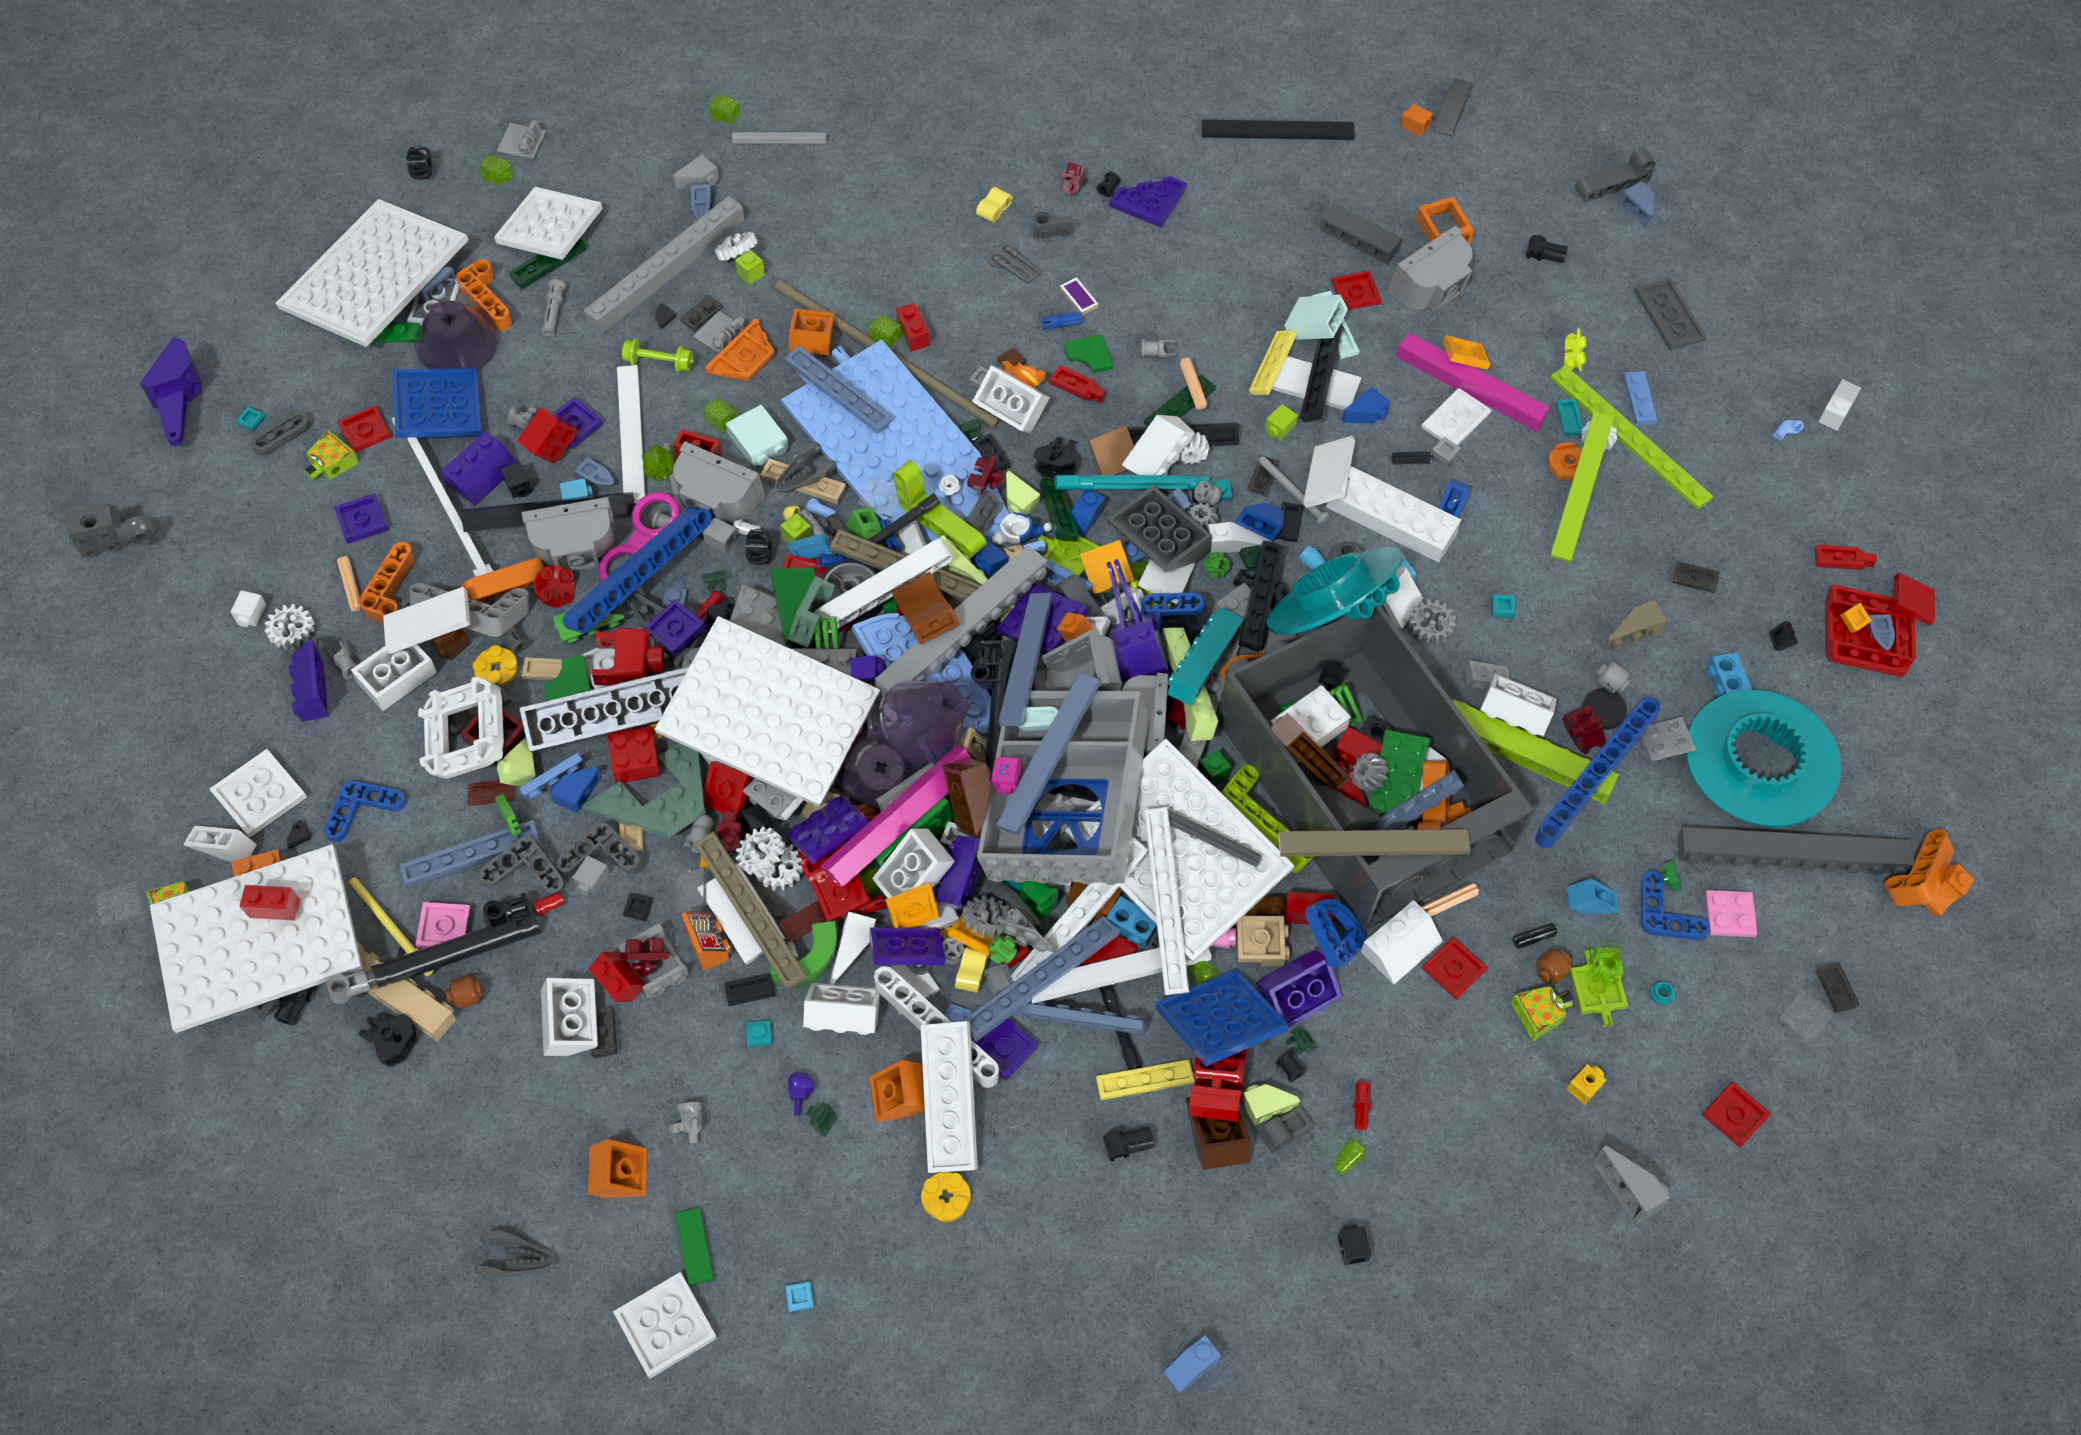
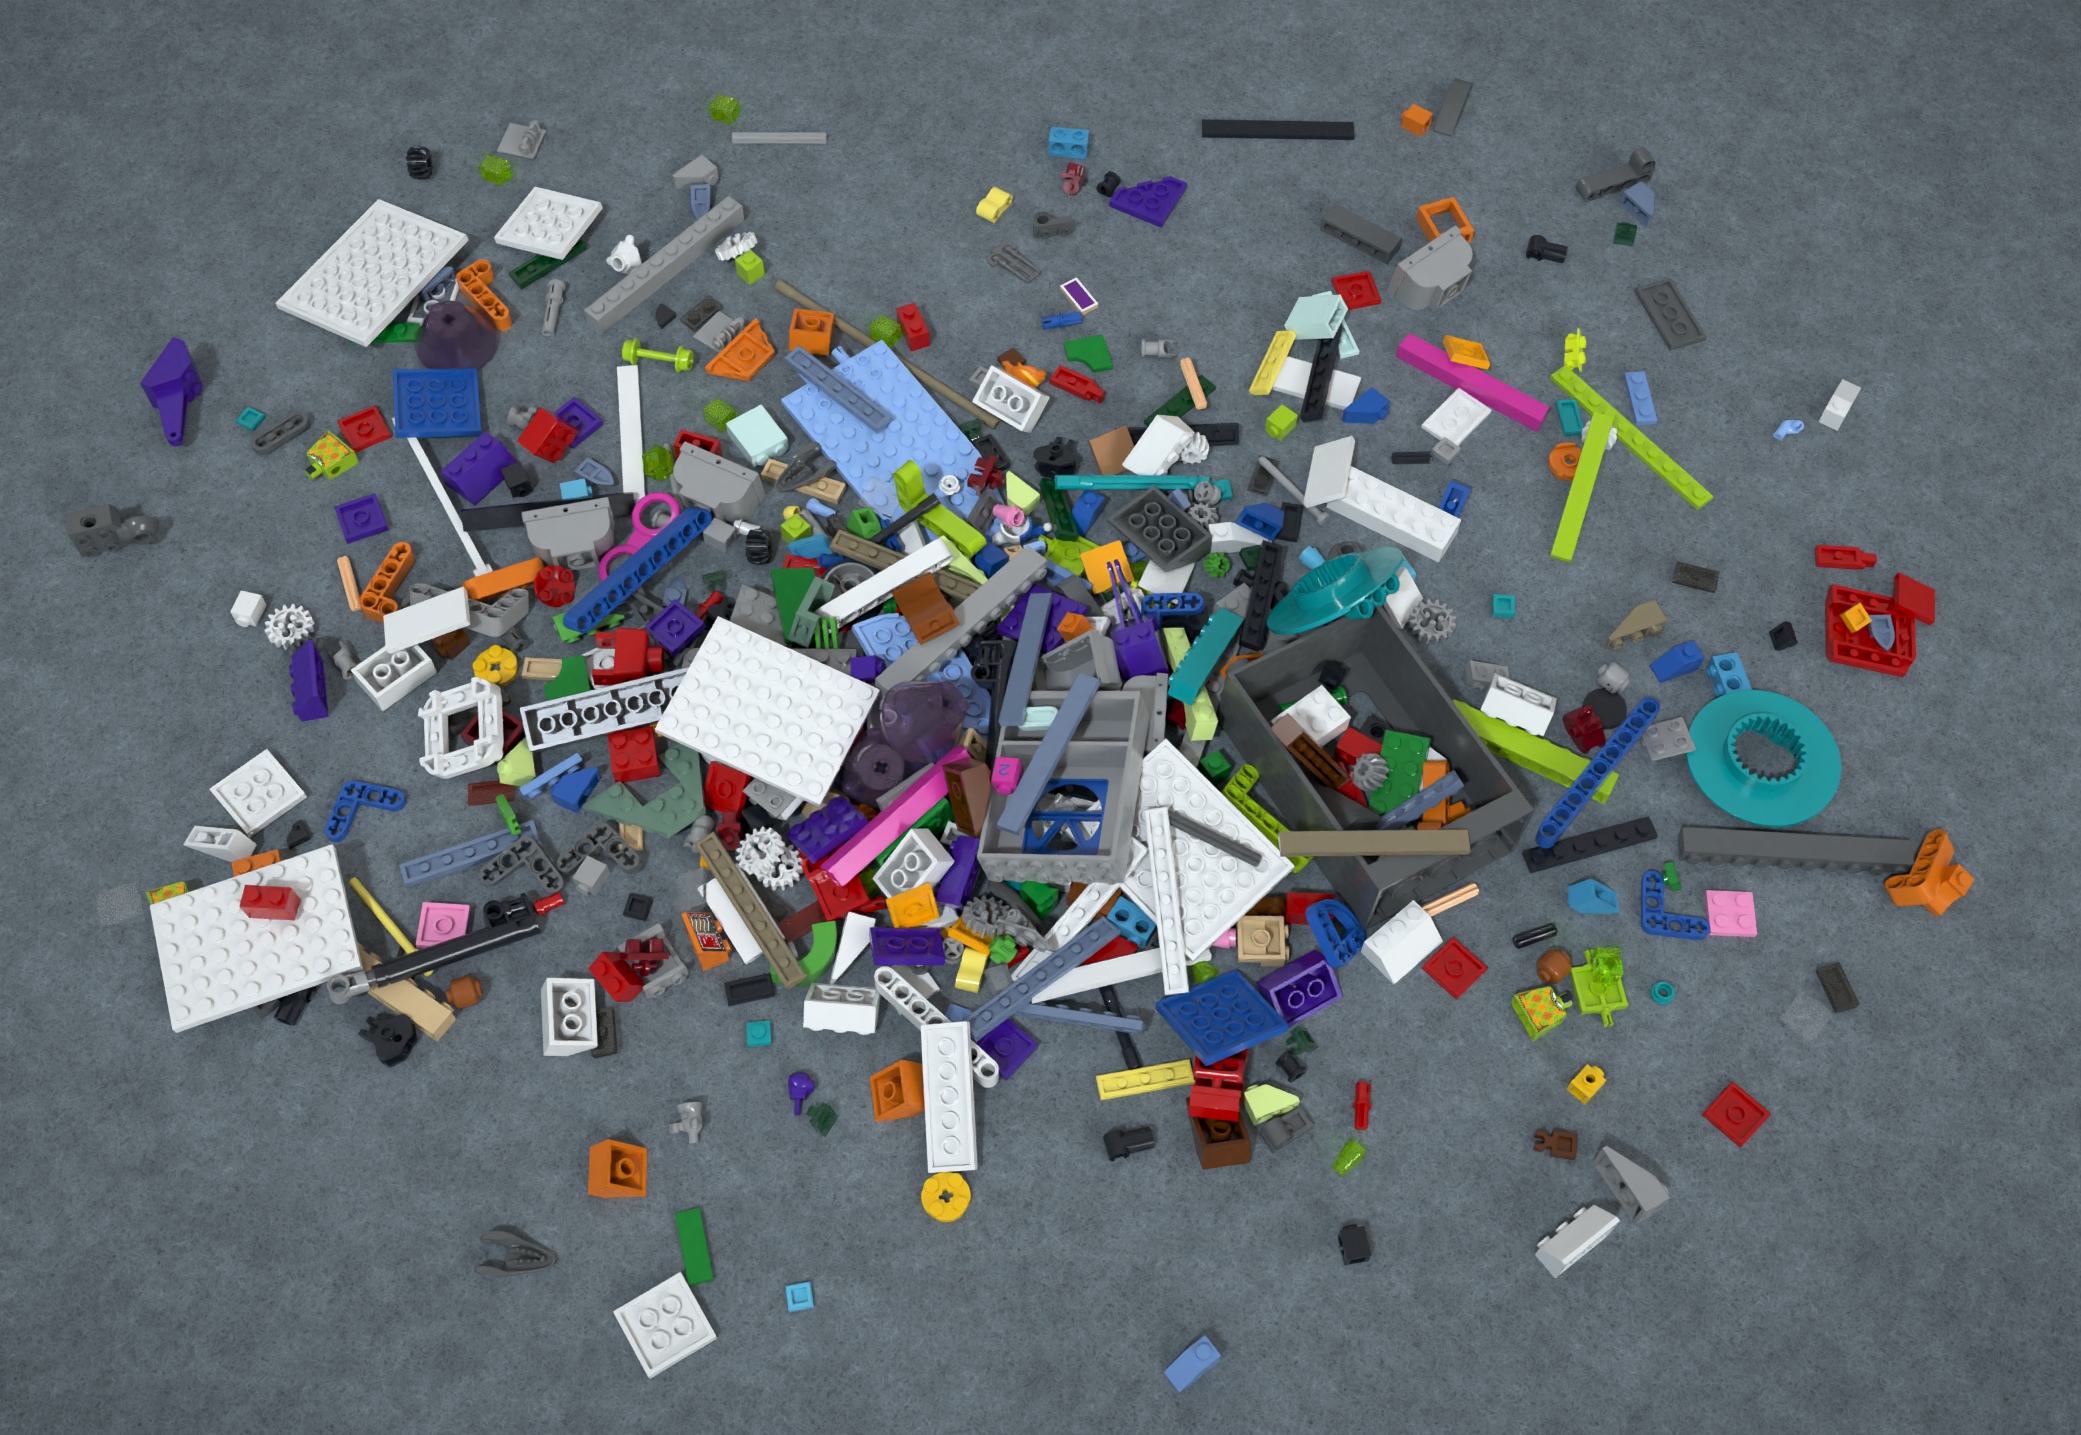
(625, 256): none -> white rock
(1009, 514): none -> bright pink cone
(1068, 142): none -> dark azure brick
(1357, 717): bright green tile -> none
(1560, 1144): none -> reddish brown plate
(1575, 1239): none -> white slope
(1590, 844): none -> black plate
(1624, 233): none -> clear green tile
(1677, 661): none -> blue slope

